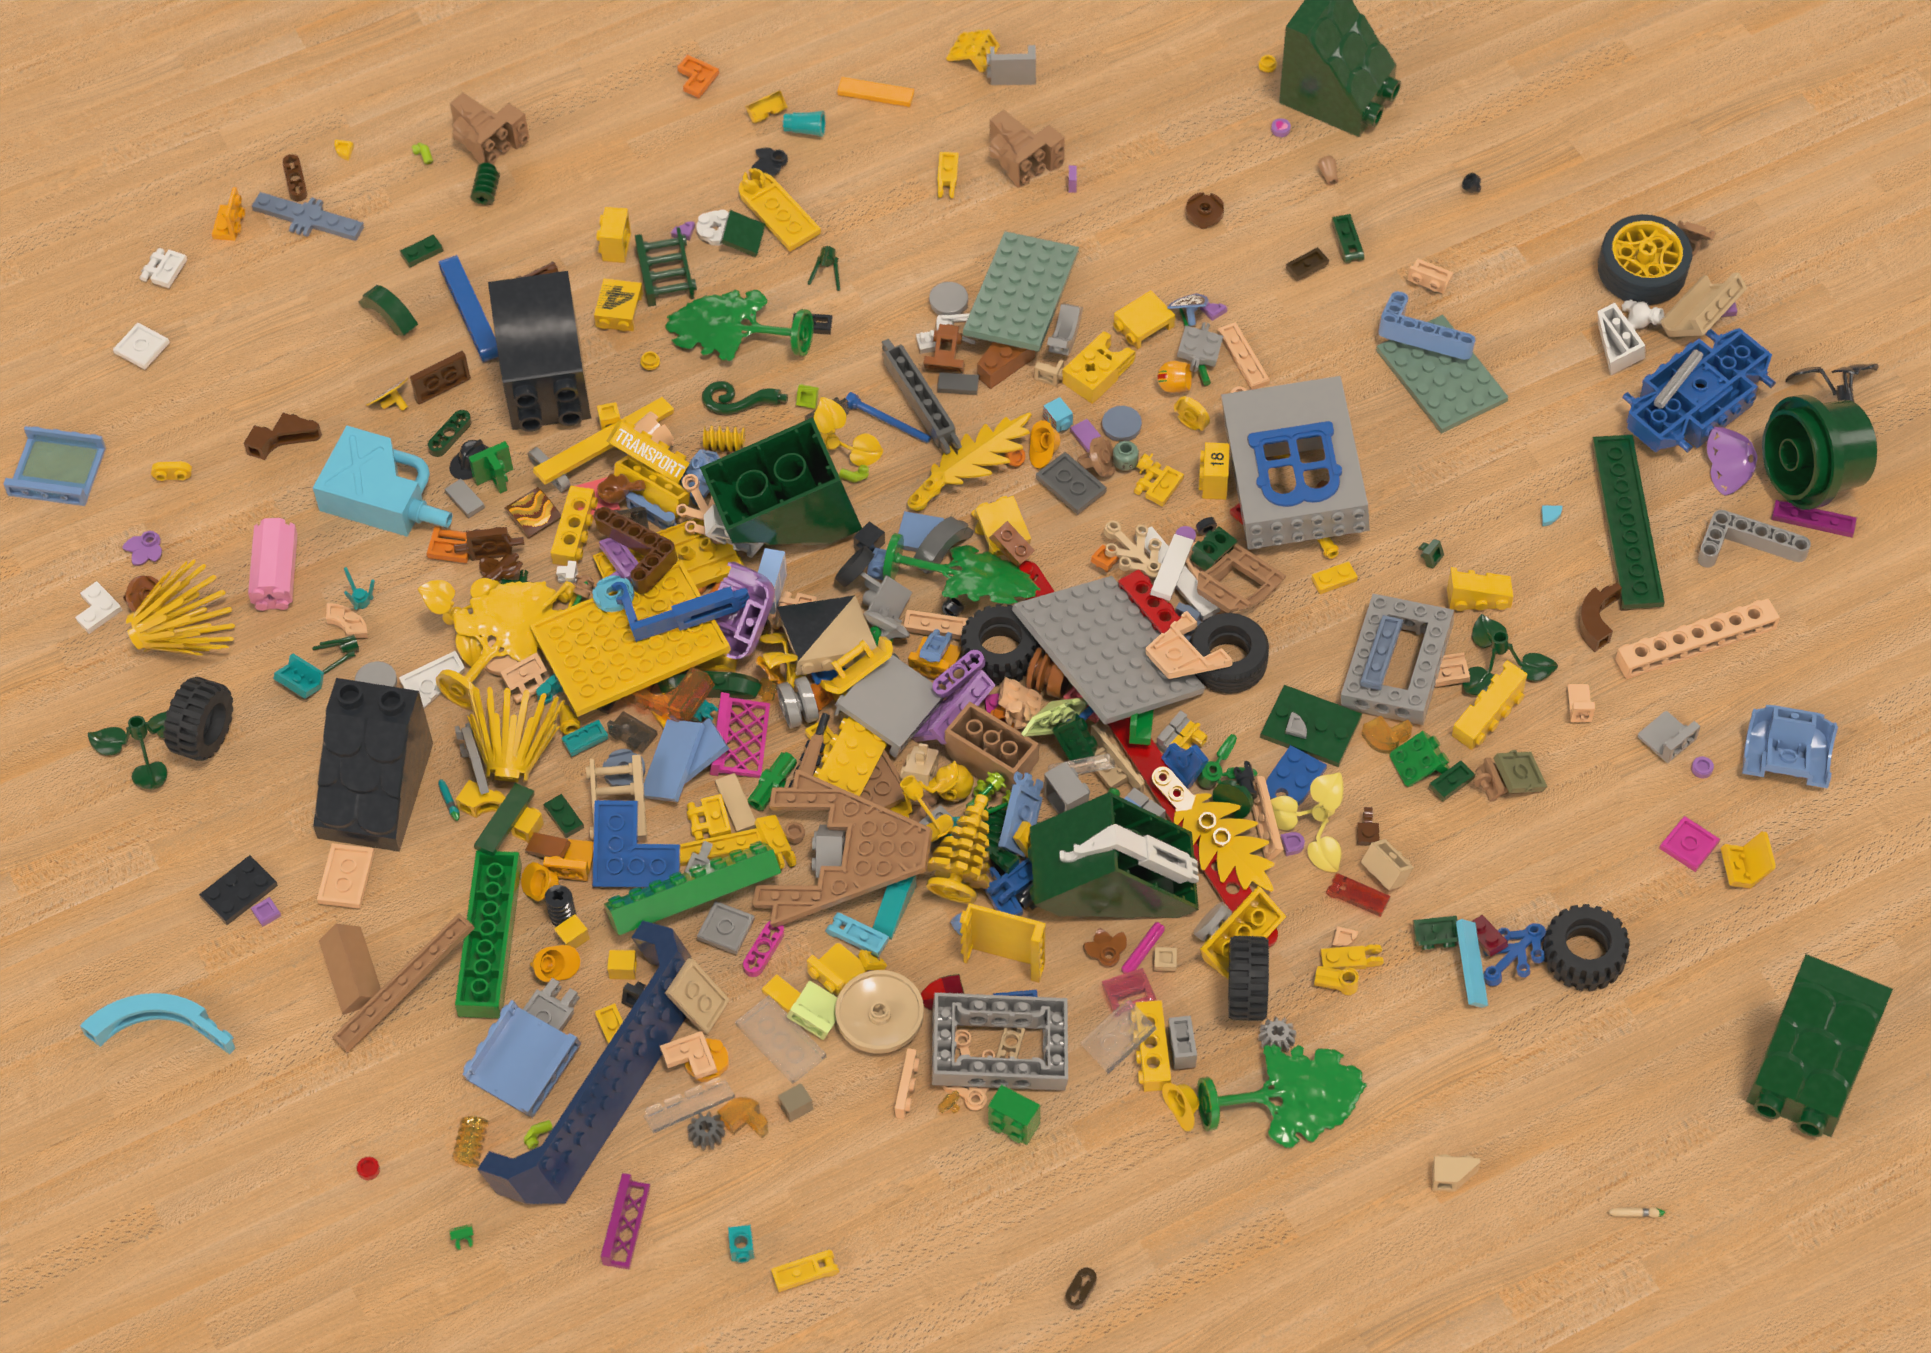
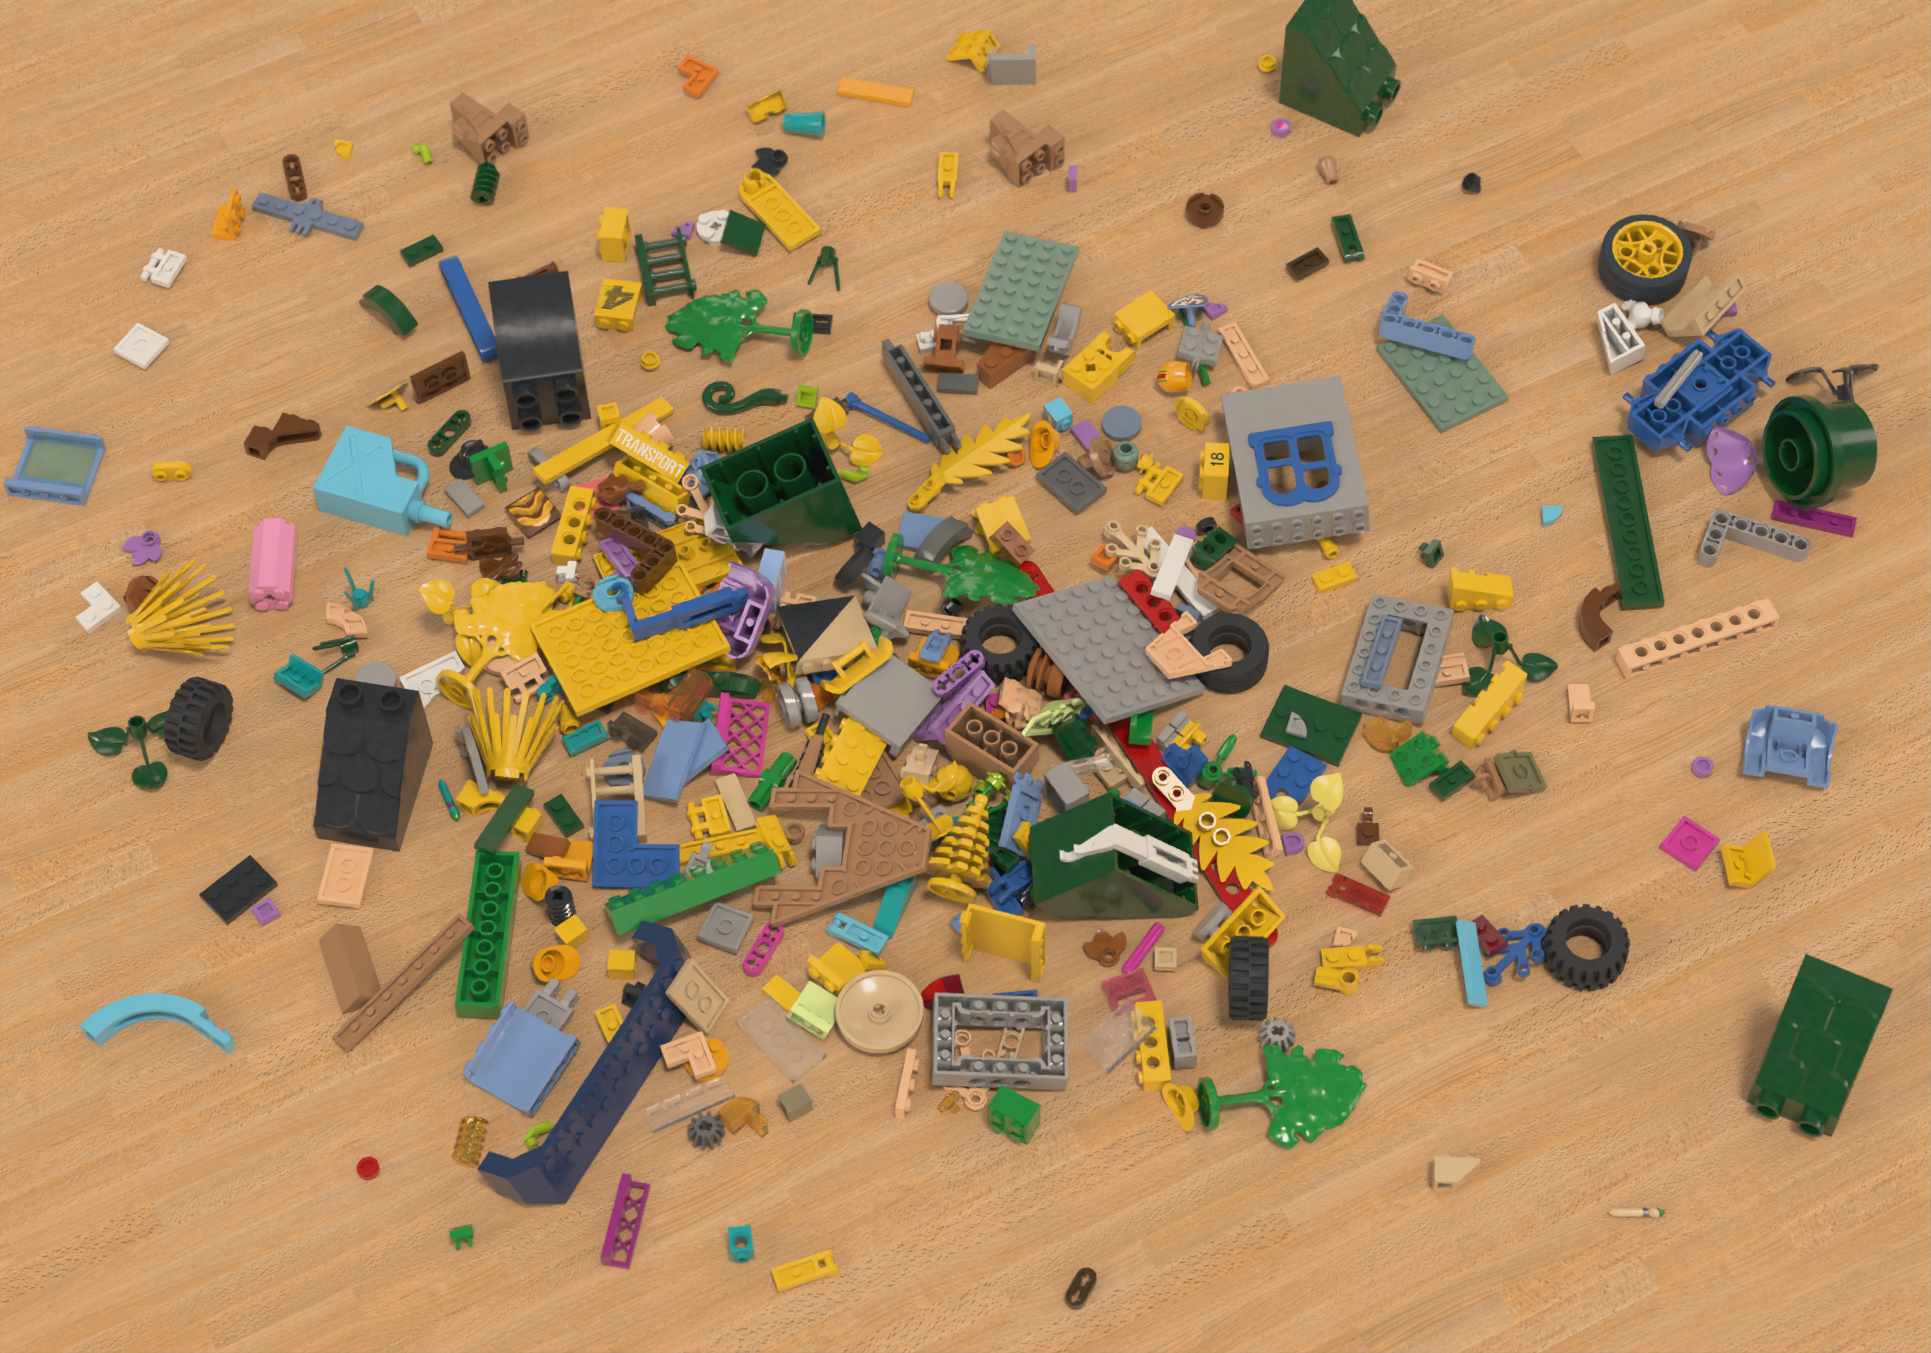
(1668, 736): light grey bracket -> none

